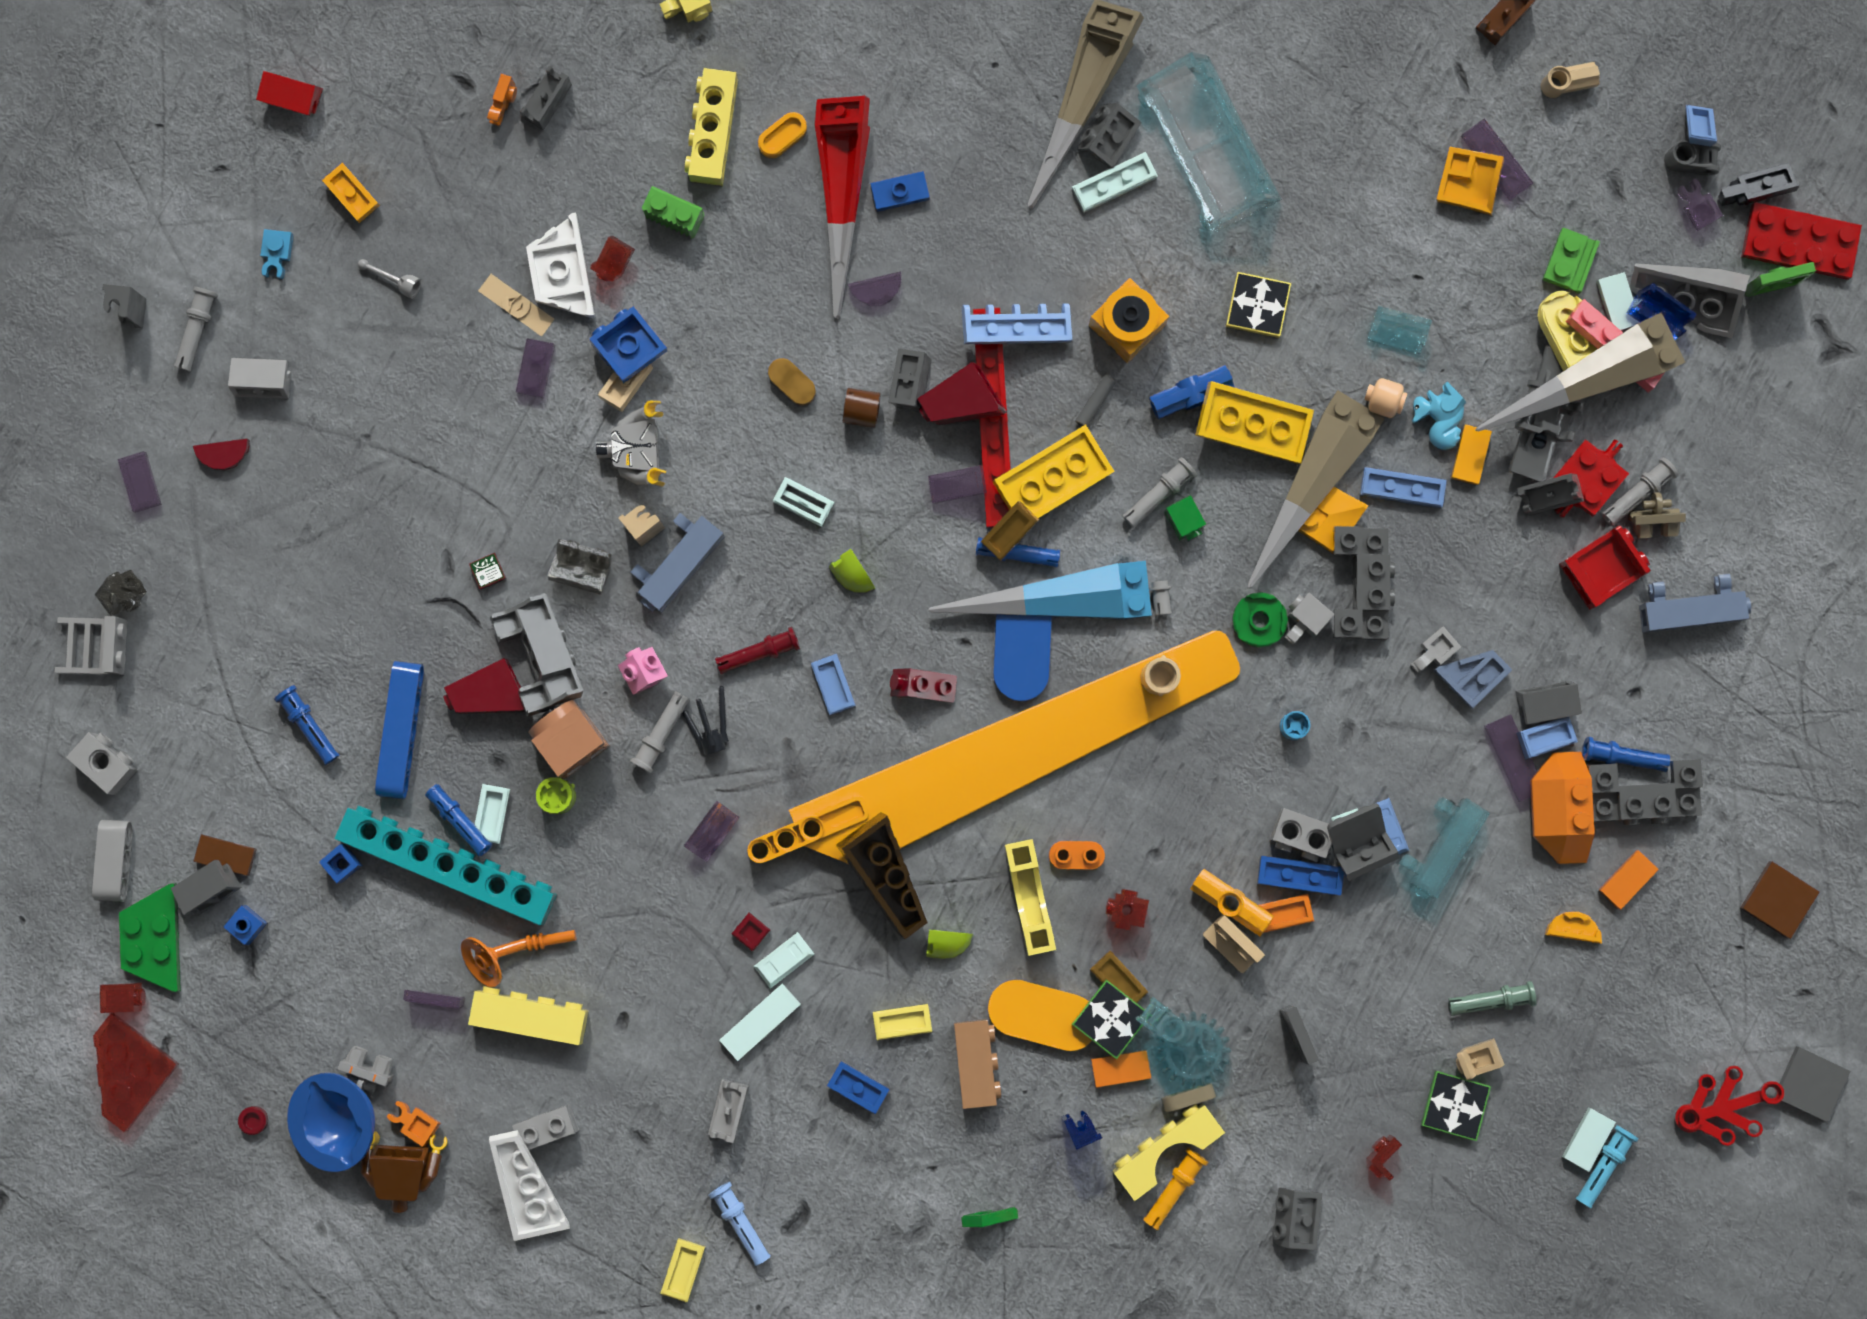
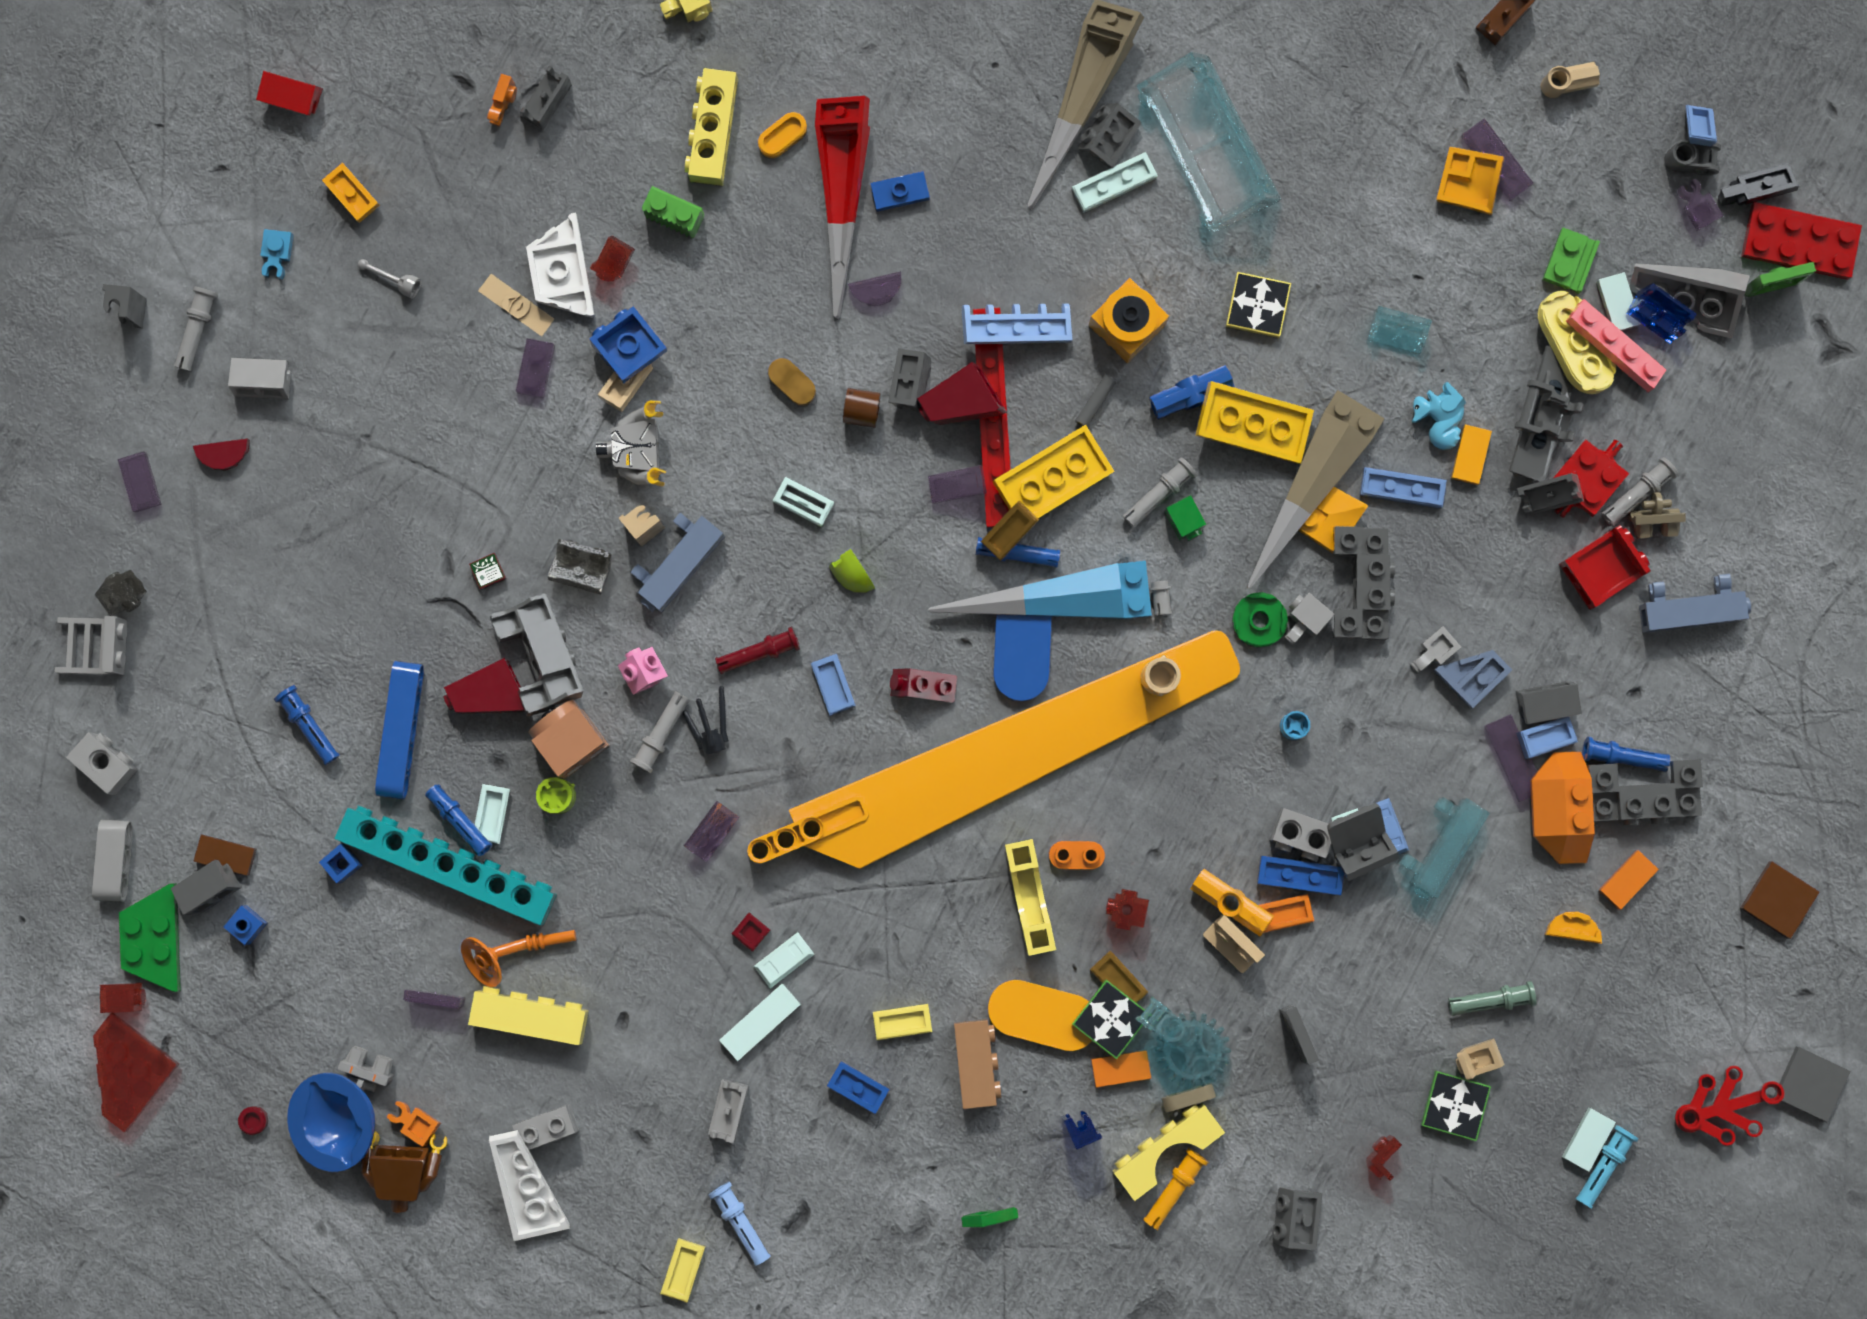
(880, 867): dark brown wedge -> none
(947, 943): lime brick -> none
(1386, 398): light nougat head -> none
(1629, 358): dark tan plate -> none

